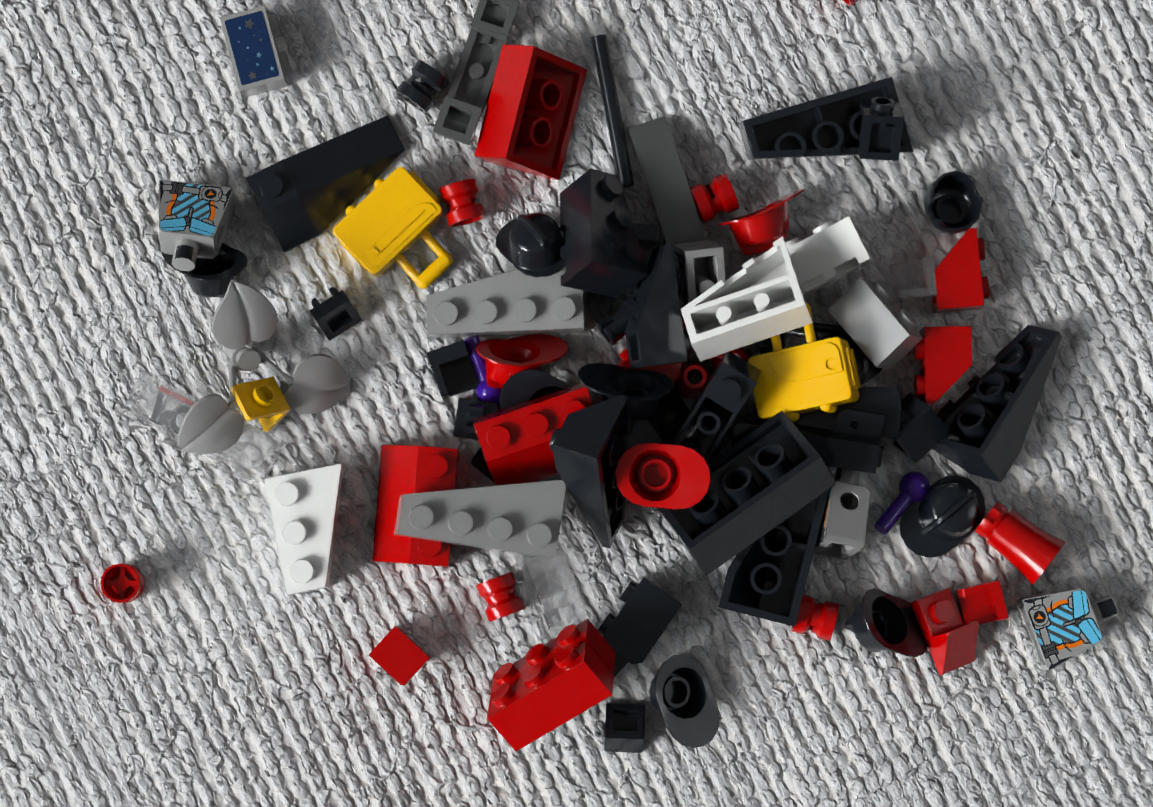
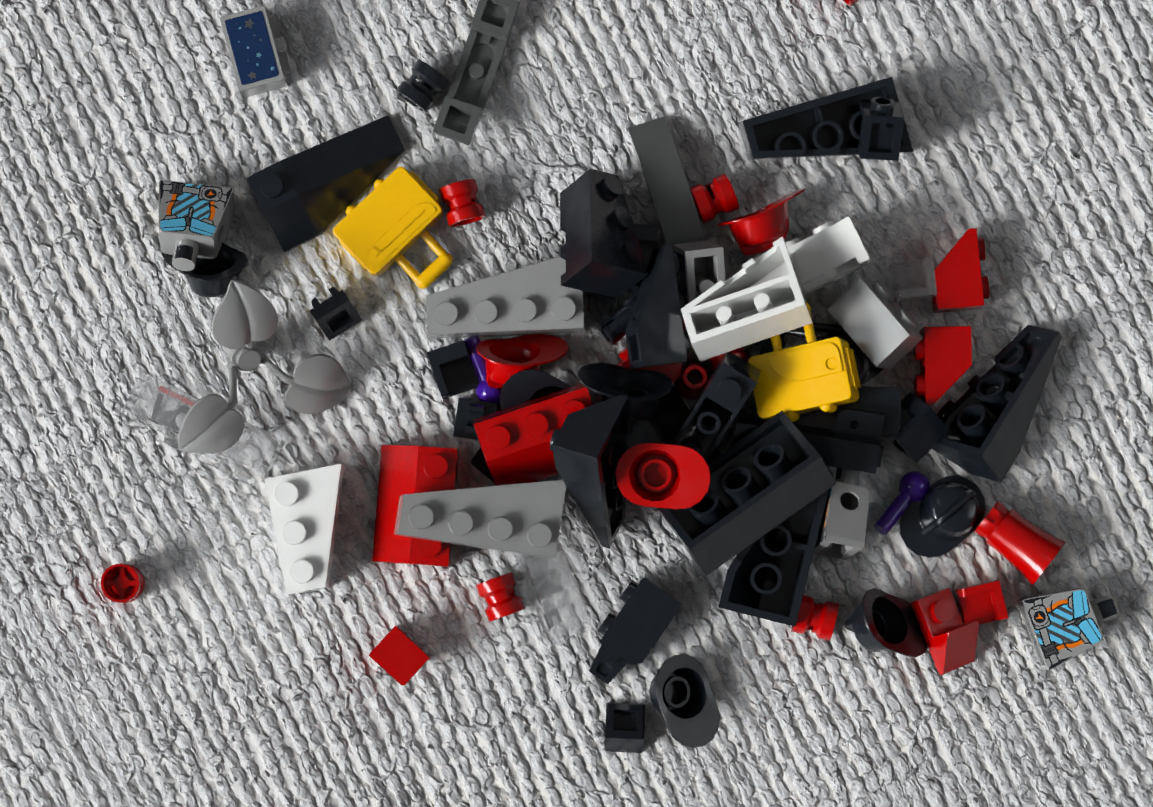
(260, 400): yellow bracket -> none
(530, 111): red slope -> none
(532, 244): black piece -> none
(551, 684): red piece -> none
(612, 110): black bar -> none
(953, 202): black hair -> none

